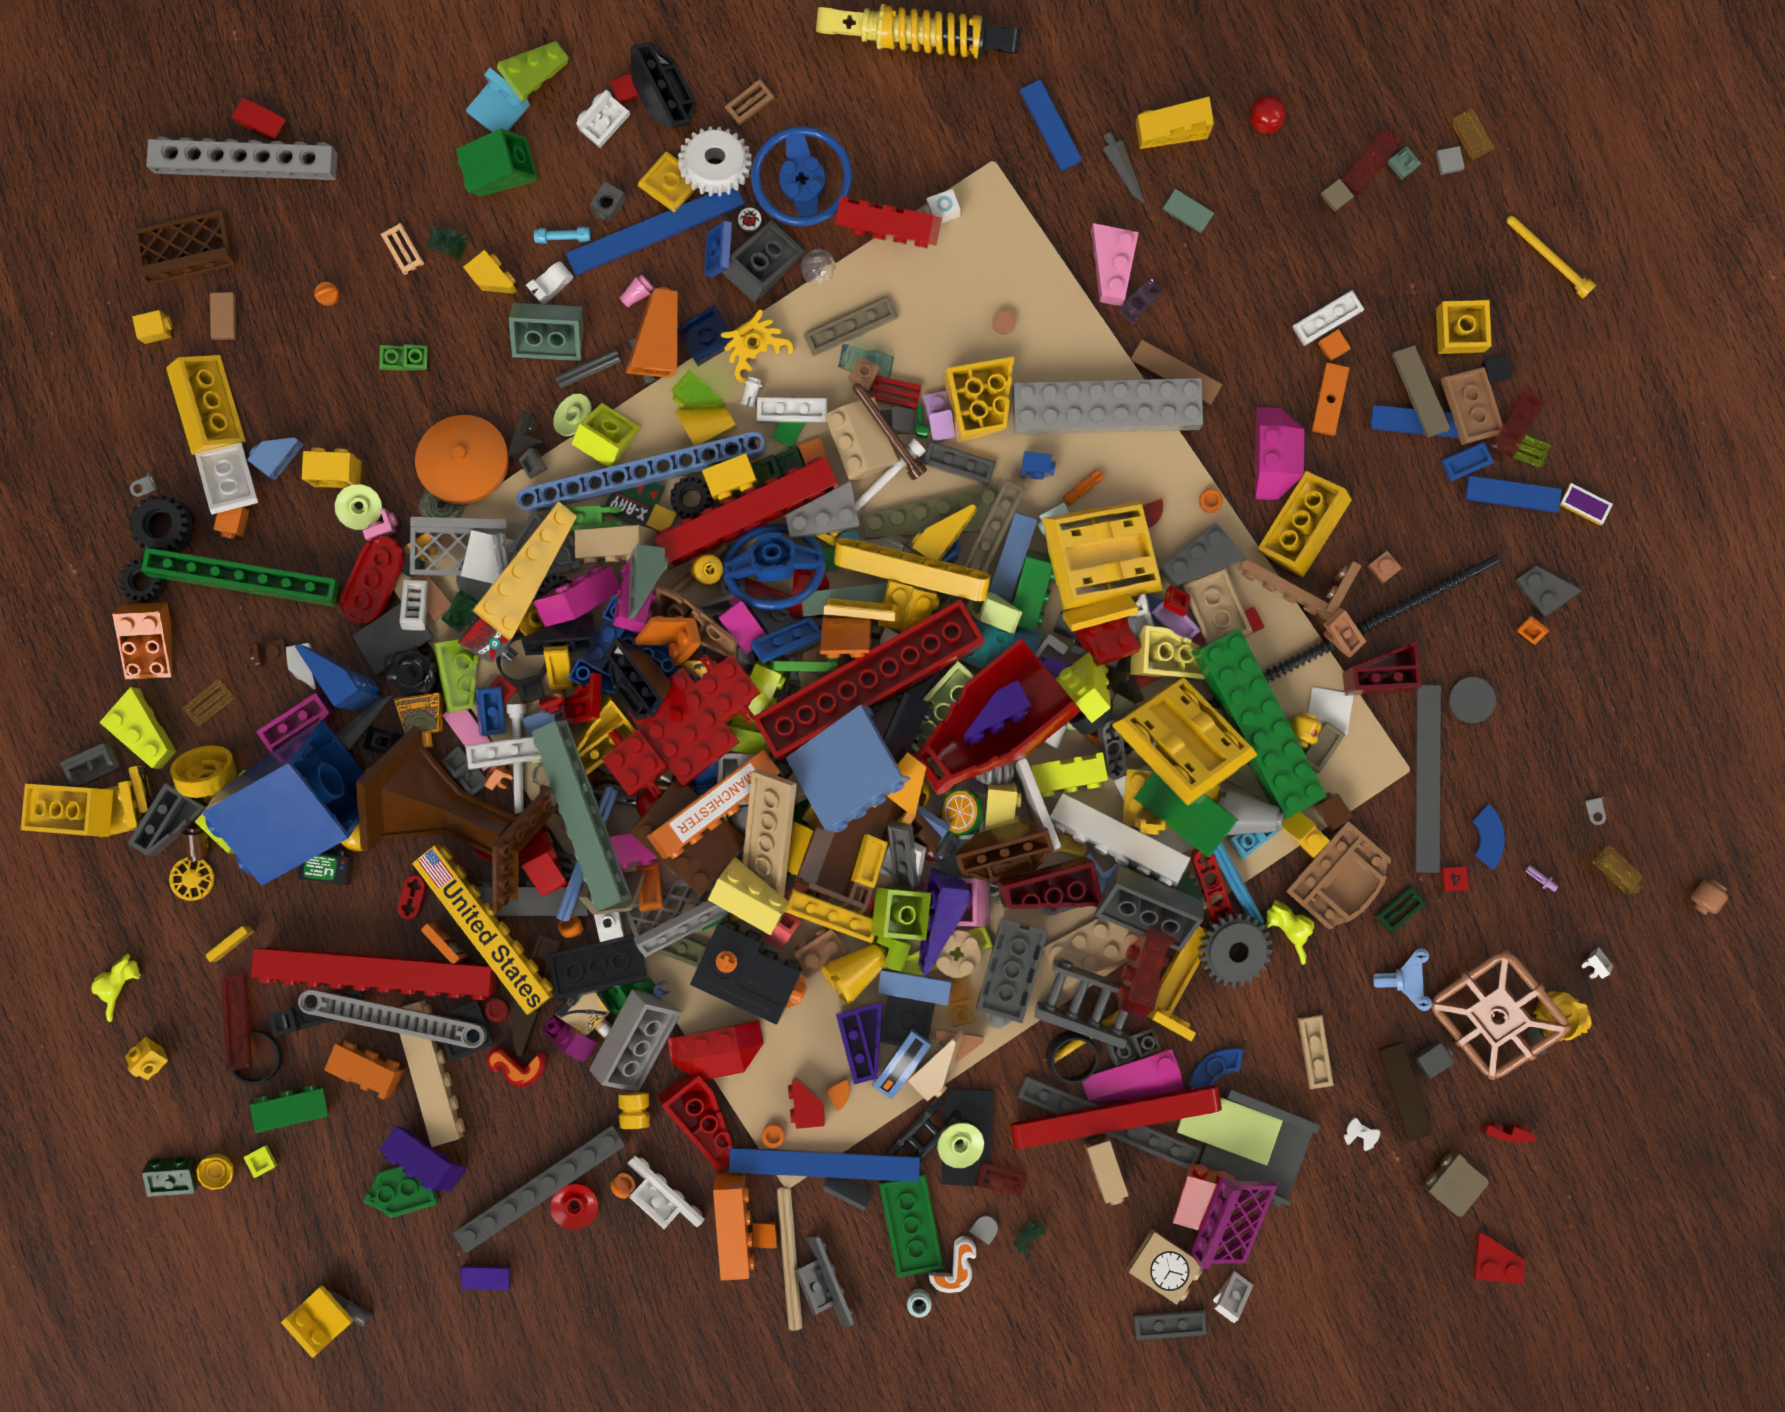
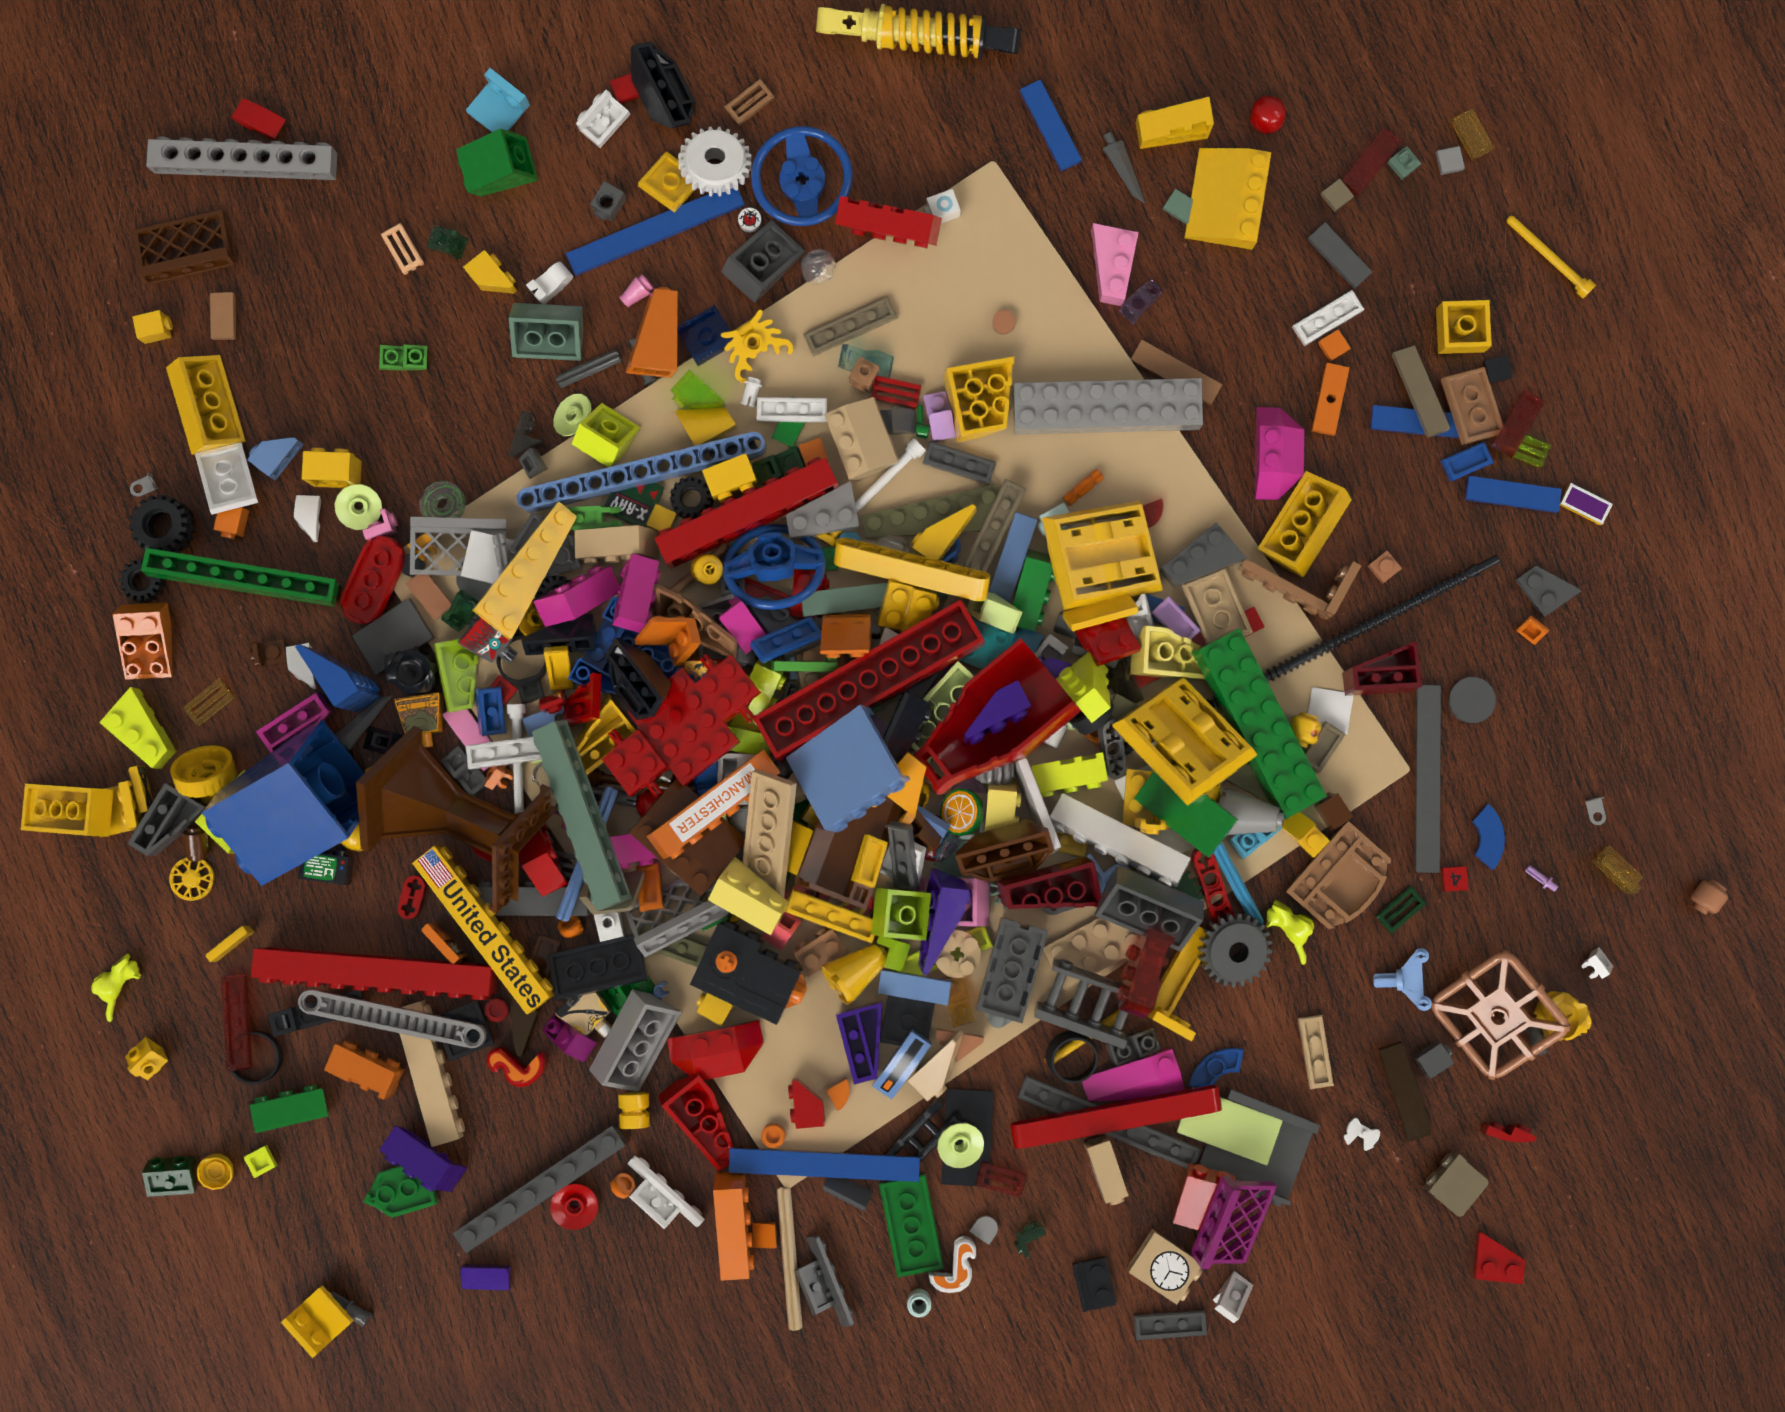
(90, 764): dark grey hinge -> none
(307, 514): none -> white slope
(326, 294): orange tile -> none
(414, 619): white slope -> none
(462, 459): orange dish -> none
(532, 68): lime wing -> none
(542, 235): medium azure bar -> none
(645, 570): sand green slope -> none
(713, 1008): none -> yellow brick
(718, 249): blue tile -> none
(860, 609): yellow tile -> none
(914, 467): reddish brown piece -> none
(1037, 465): blue brick -> none
(1094, 1284): none -> black plate
(1176, 601): red tile -> none
(1210, 500): orange tile -> none
(1228, 196): none -> yellow slope
(1339, 255): none -> dark grey tile
(1343, 633): nougat slope -> none

